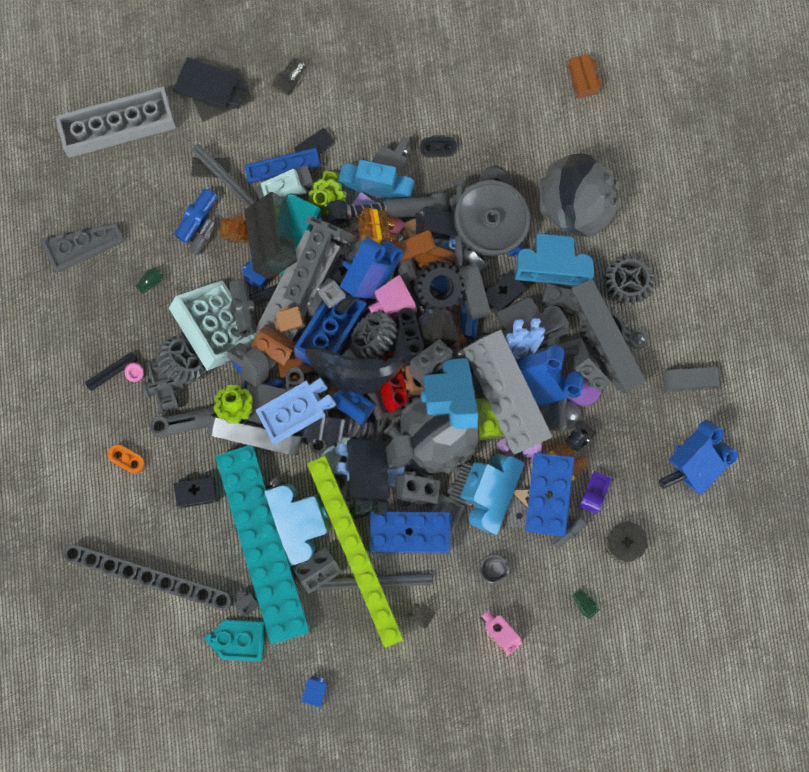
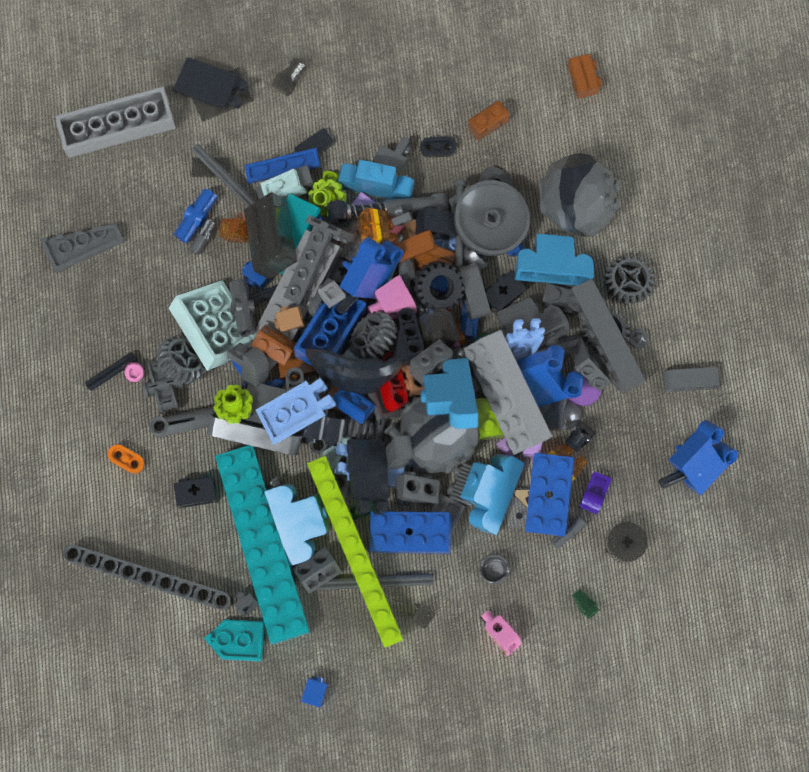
(149, 280): clear green cone -> none
(402, 216): none -> dark grey tile
(488, 120): none -> dark orange brick

